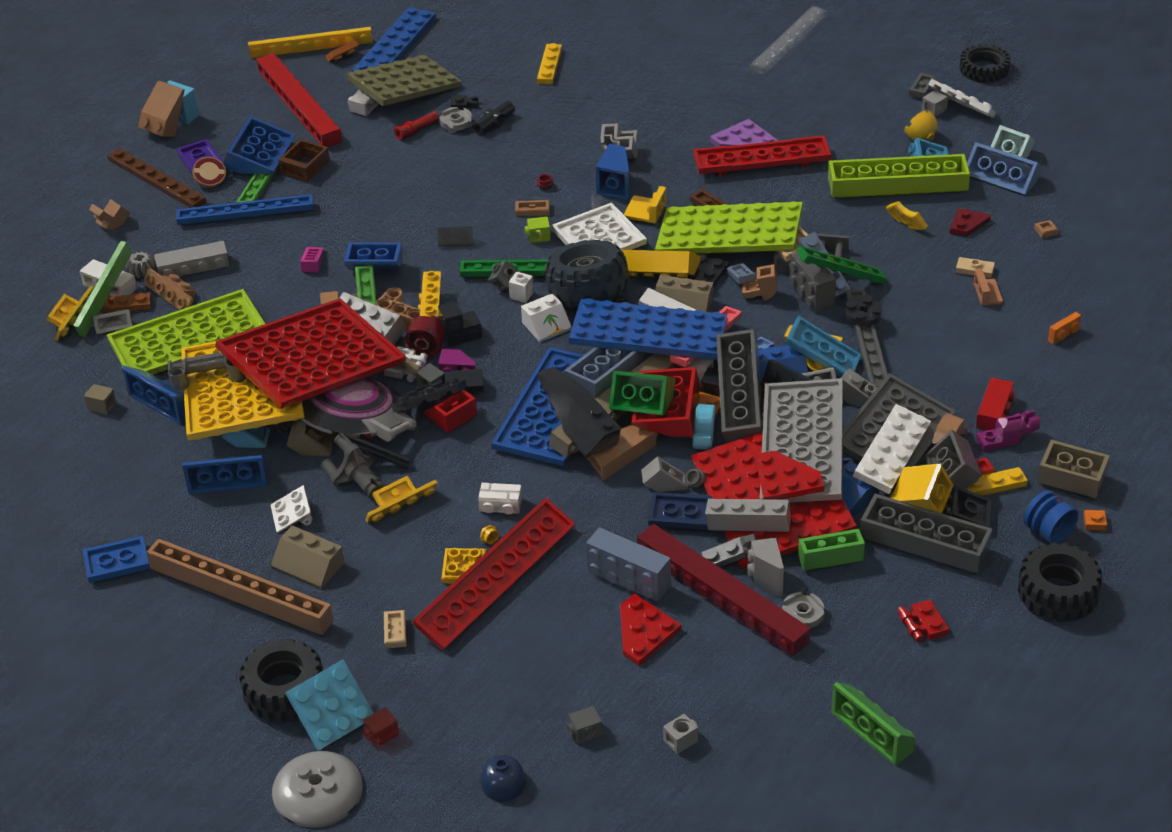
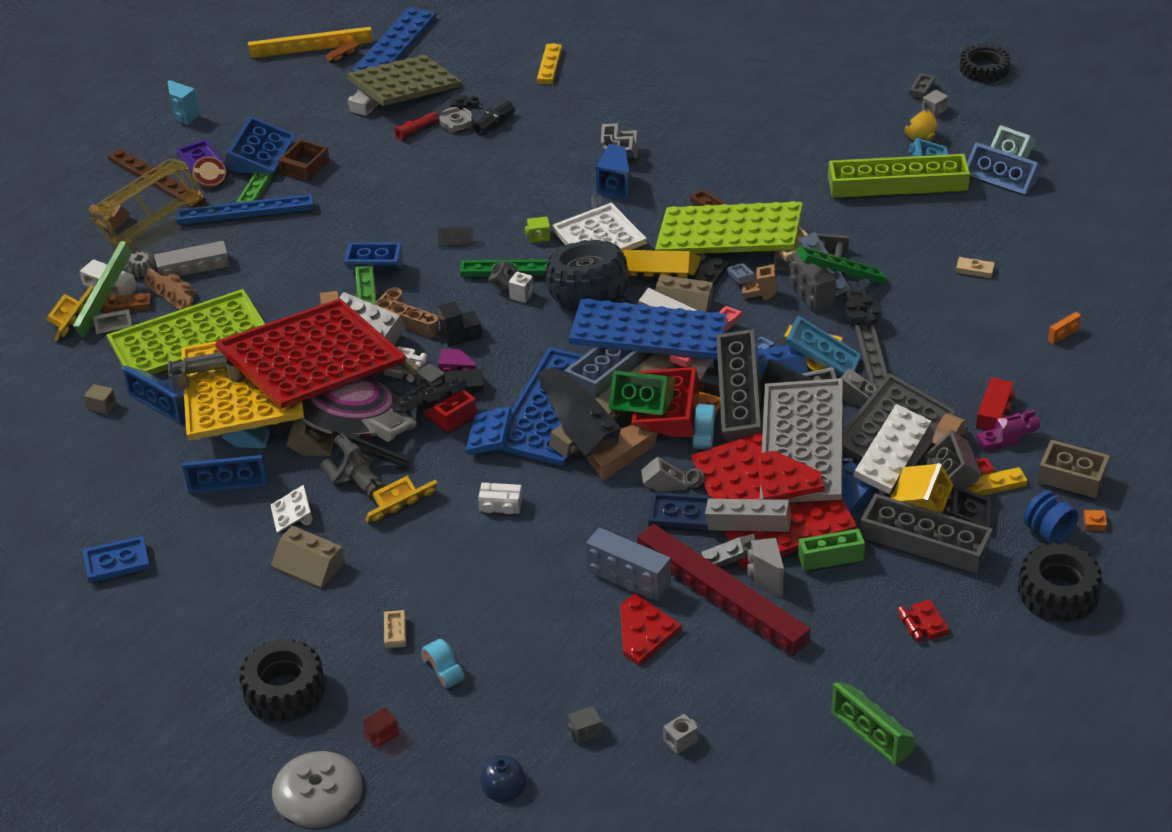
(106, 207): none -> clear yellow windscreen
(162, 110): medium nougat slope -> none
(240, 586): medium nougat brick -> none
(299, 100): red brick -> none
(312, 259): dark pink slope -> none
(329, 704): medium azure plate -> none
(425, 335): dark red brick -> none
(430, 294): yellow bracket -> none
(443, 662): none -> medium azure animal
(458, 561): yellow tile -> none
(489, 431): none -> blue plate
(489, 535): yellow plate -> none
(493, 574): red plate -> none
(532, 208): medium nougat tile -> none
(544, 181): dark red plate -> none
(545, 318): white slope -> none
(646, 208): yellow bracket -> none
(740, 134): medium lavender plate -> none
(760, 155): red piece -> none
(787, 40): clear plate -> none
(811, 603): light grey plate -> none
(906, 216): yellow tile -> none
(961, 98): white wing -> none
(968, 221): dark red wing -> none
(986, 289): nougat panel -> none
(1046, 229): medium nougat tile -> none

